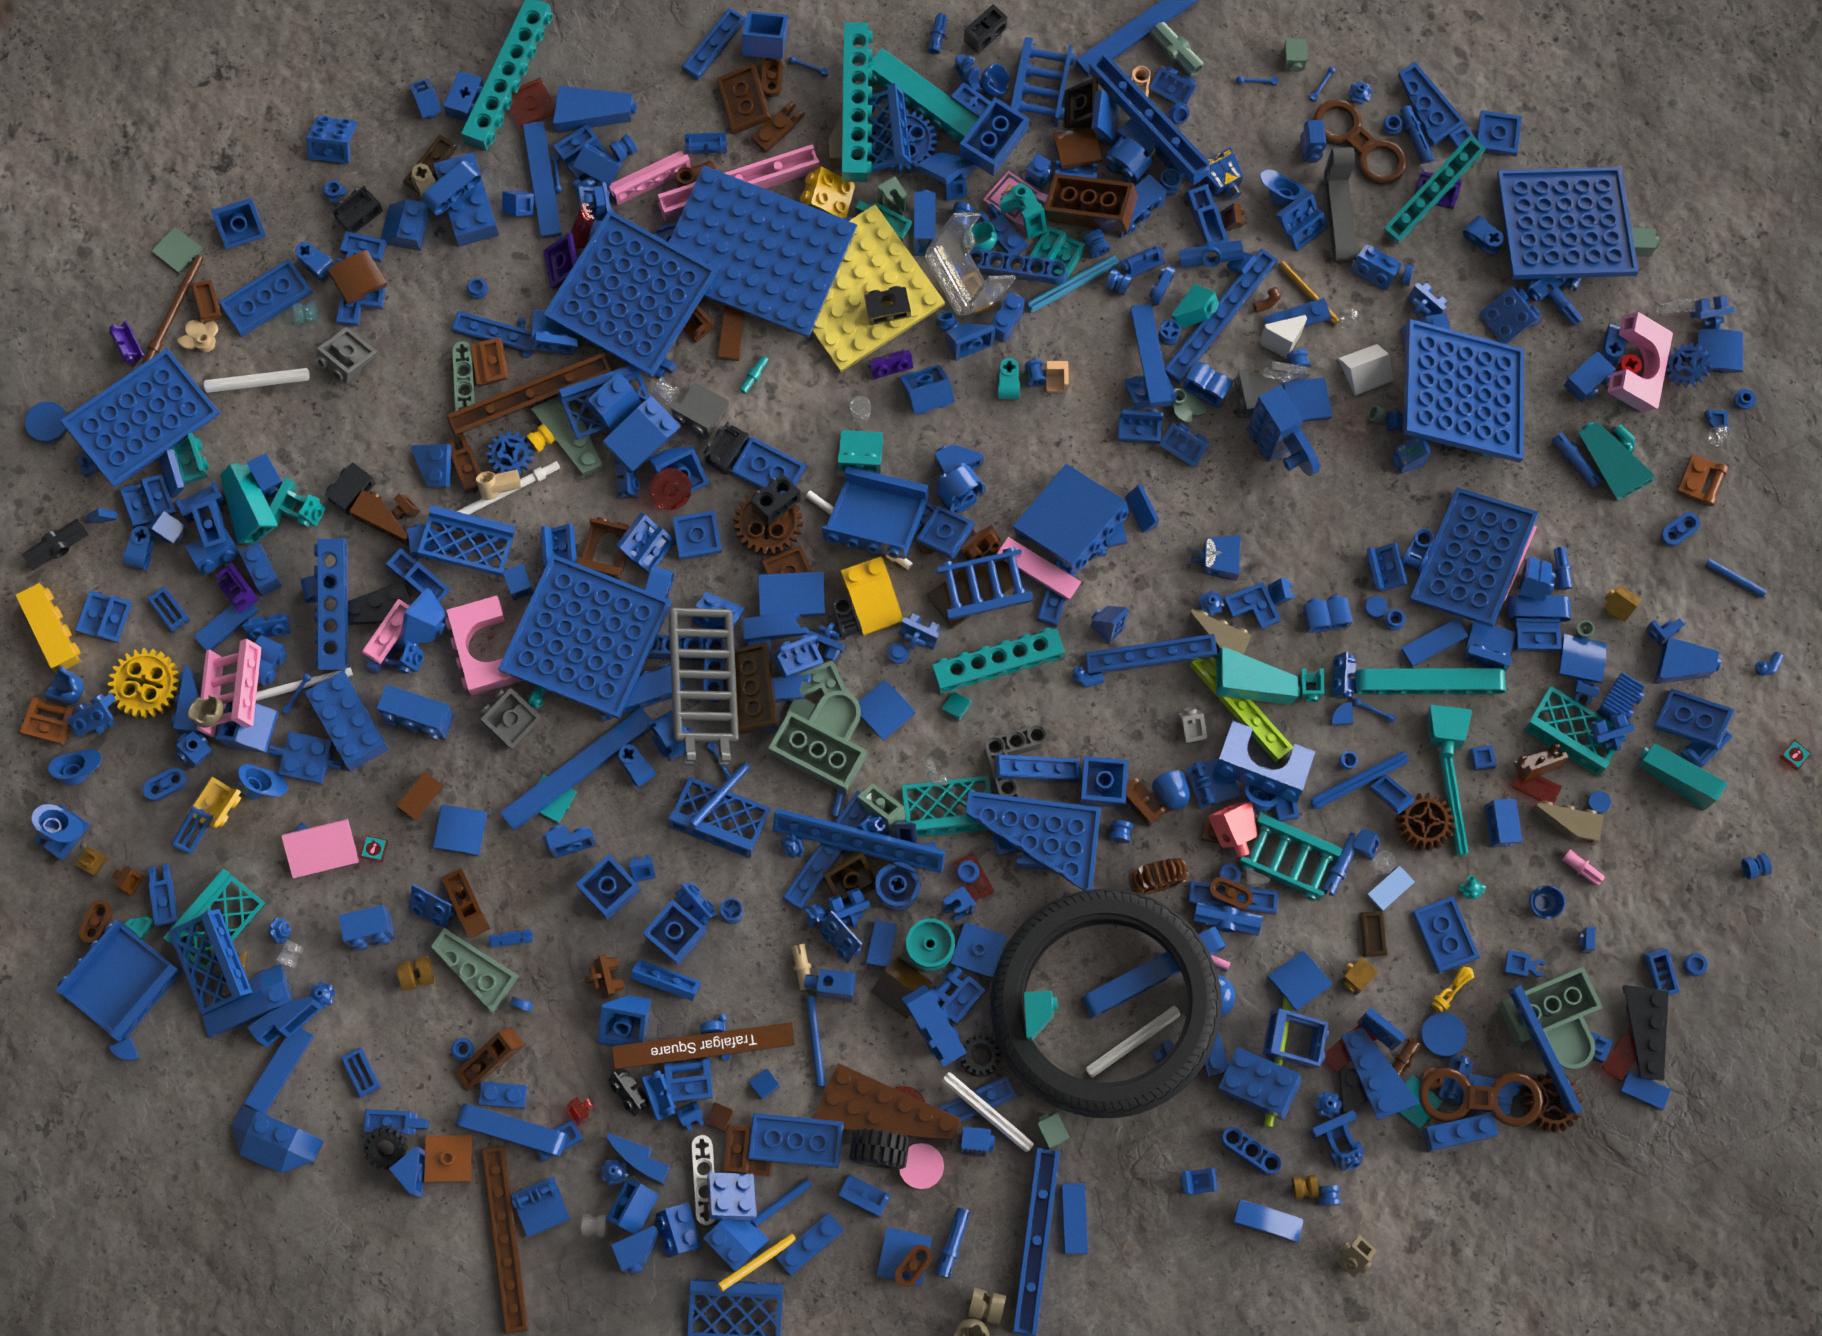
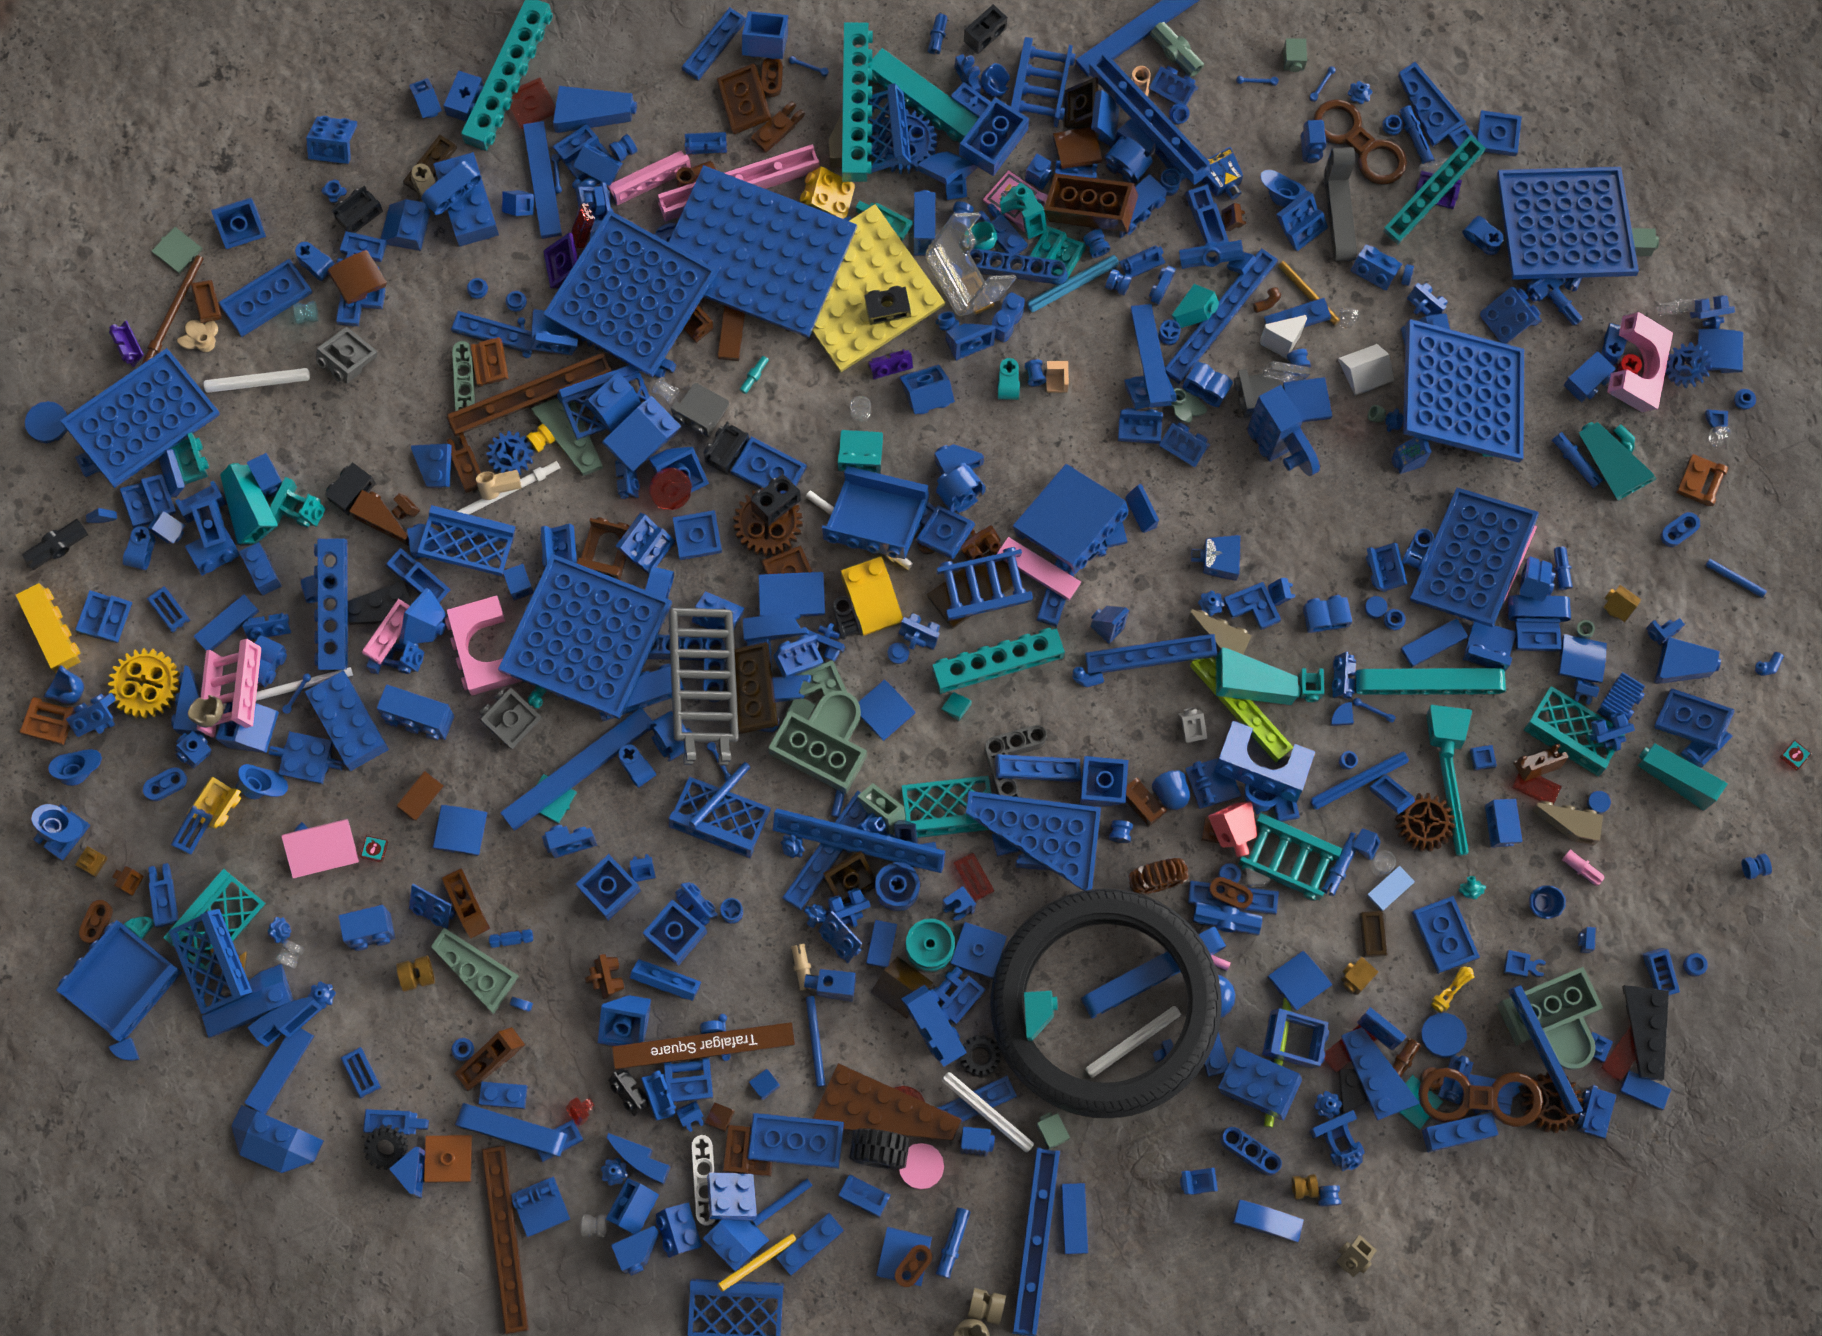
(236, 588): dark purple hinge -> none
(516, 301): none -> blue plate
(891, 195): sand green hinge -> none
(930, 768): clear arm -> none
(967, 872): blue tile -> none
(1596, 1112): none -> blue bracket

